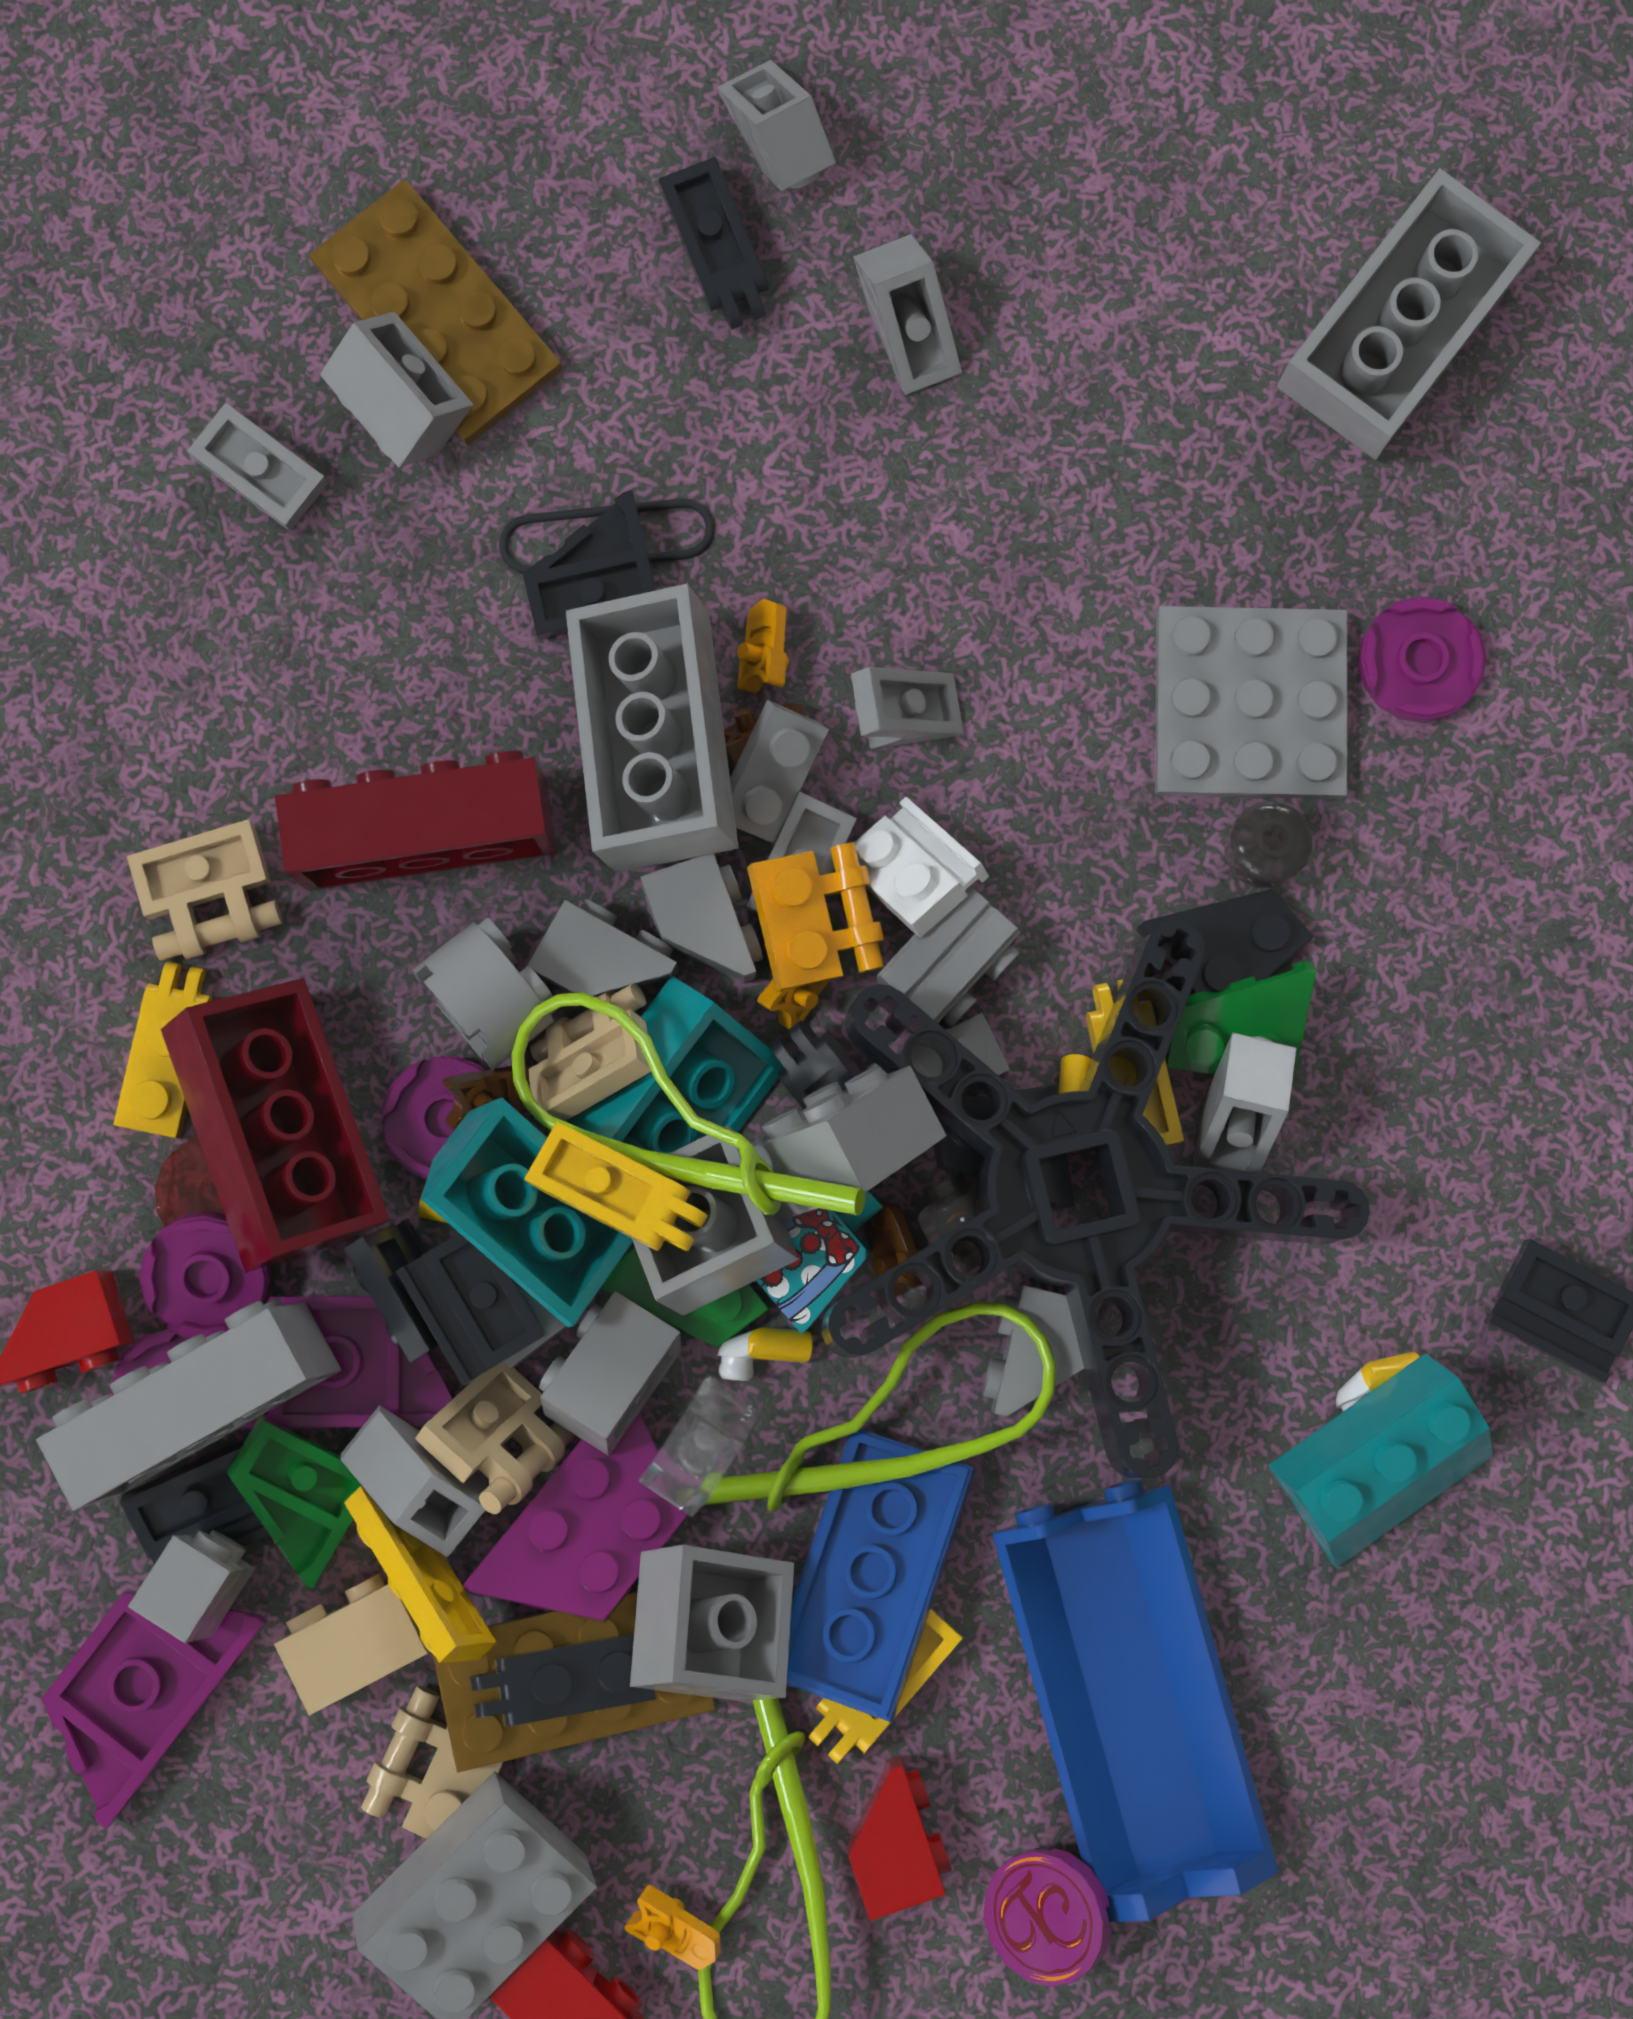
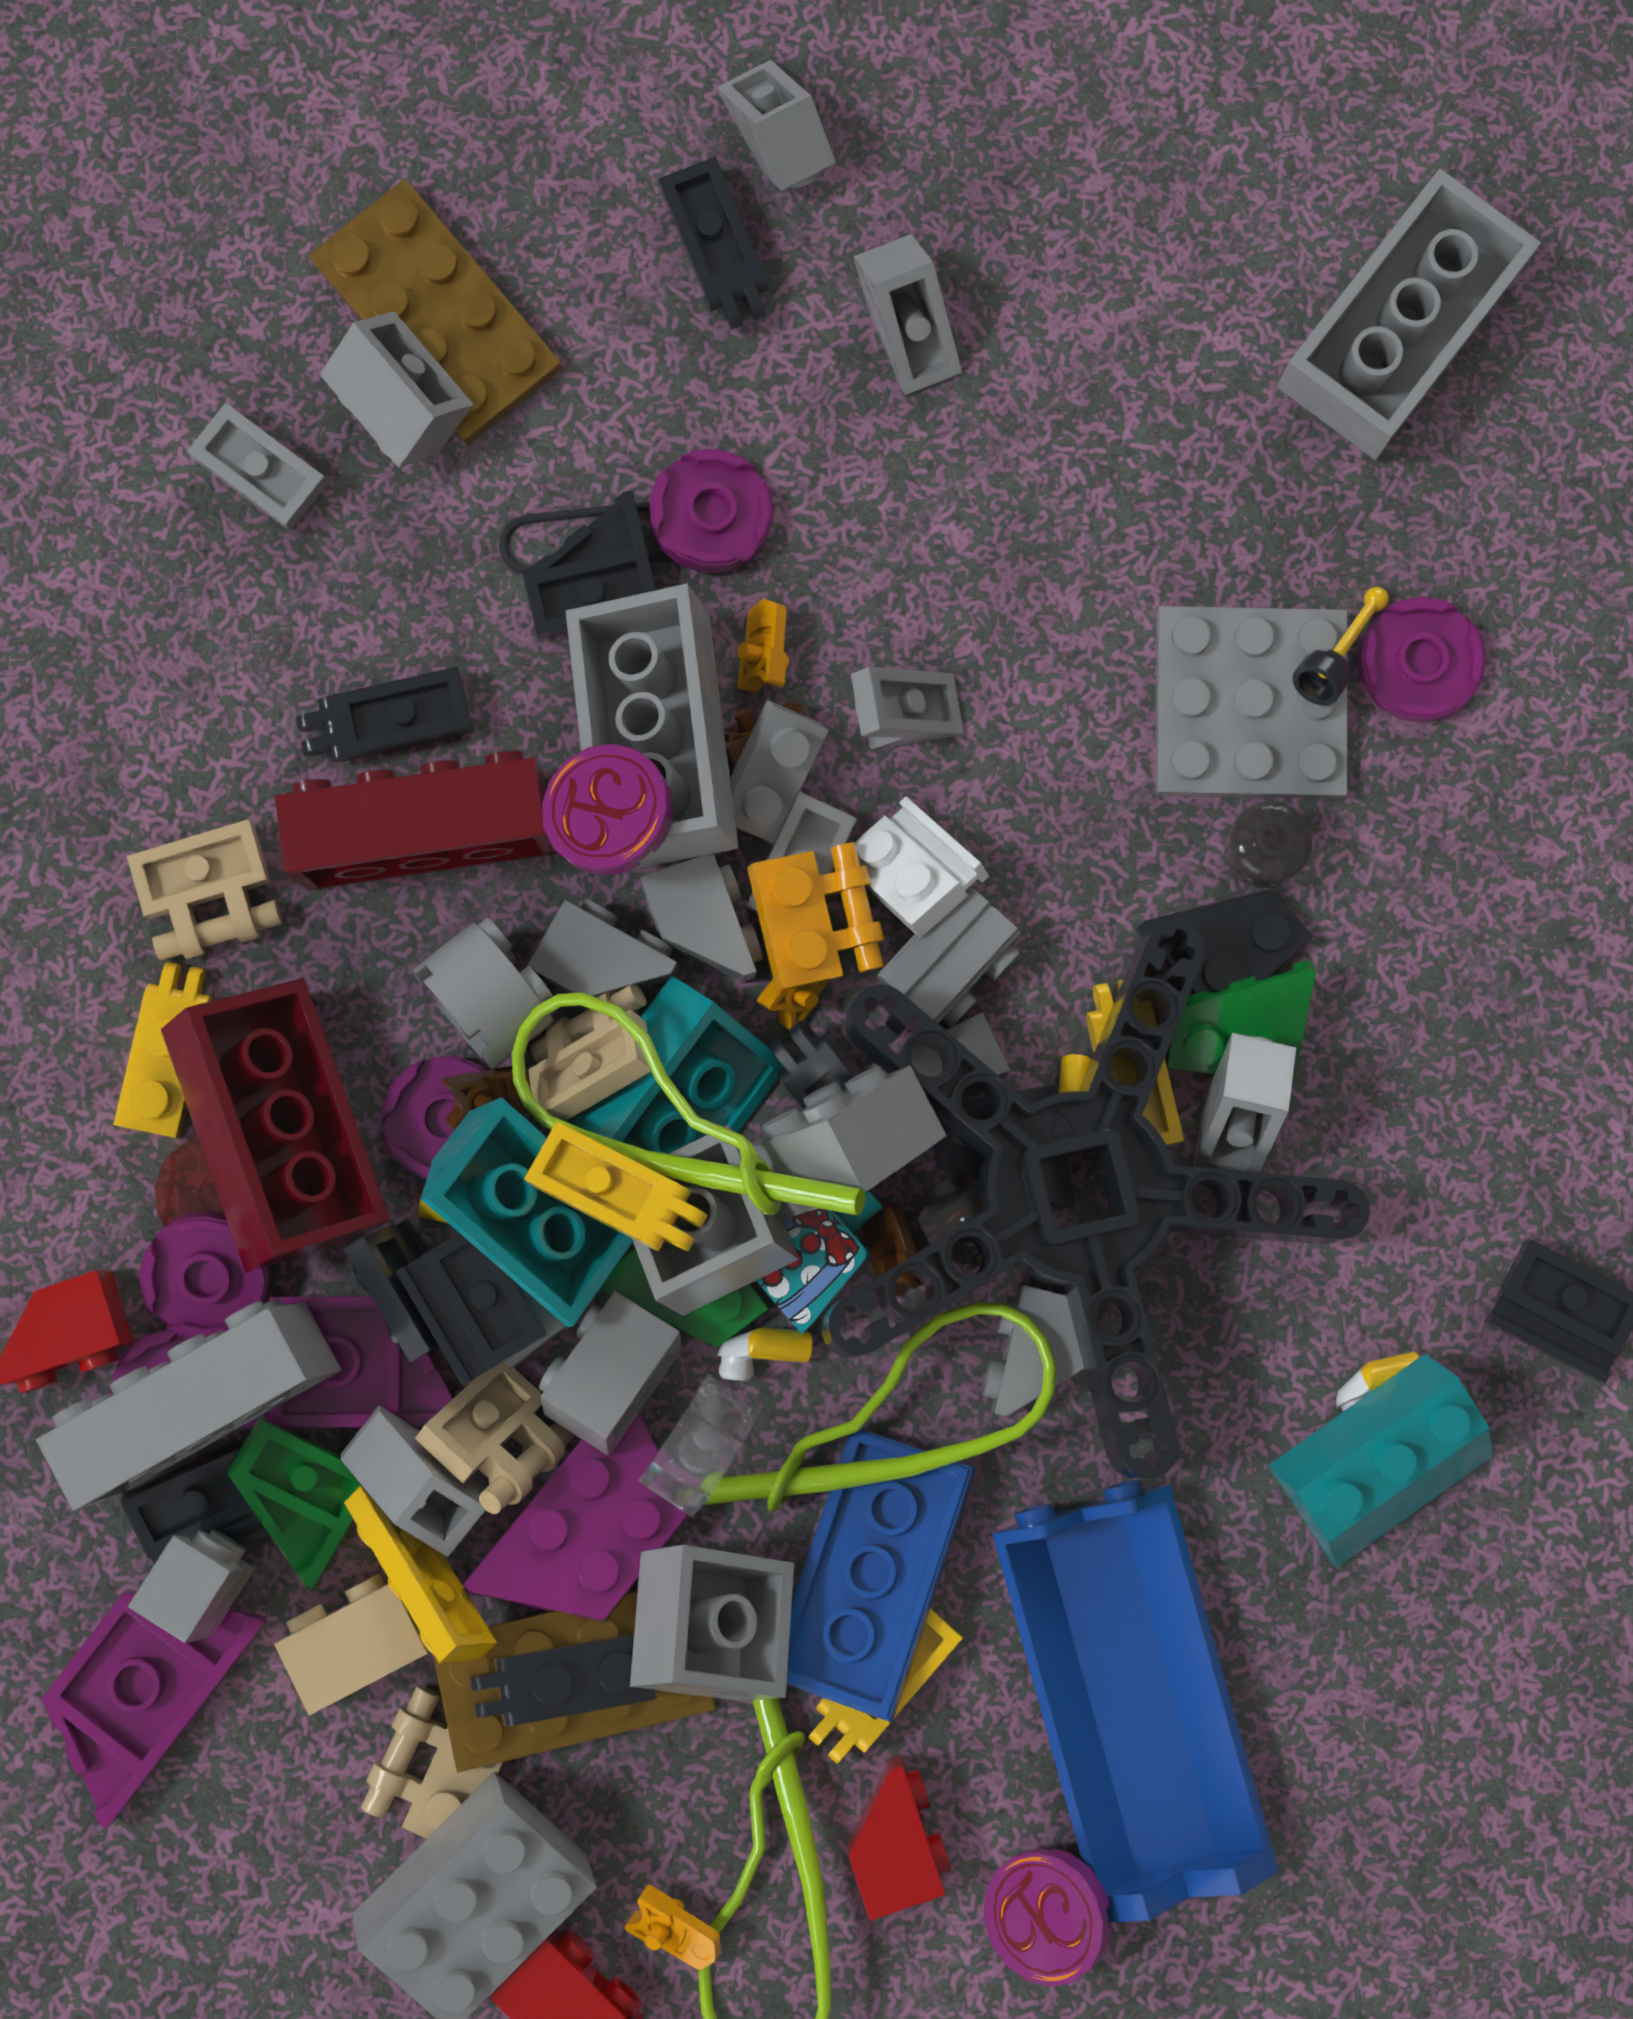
(388, 716): none -> black hinge
(607, 809): none -> magenta tile
(710, 511): none -> magenta tile
(1324, 674): none -> black hinge

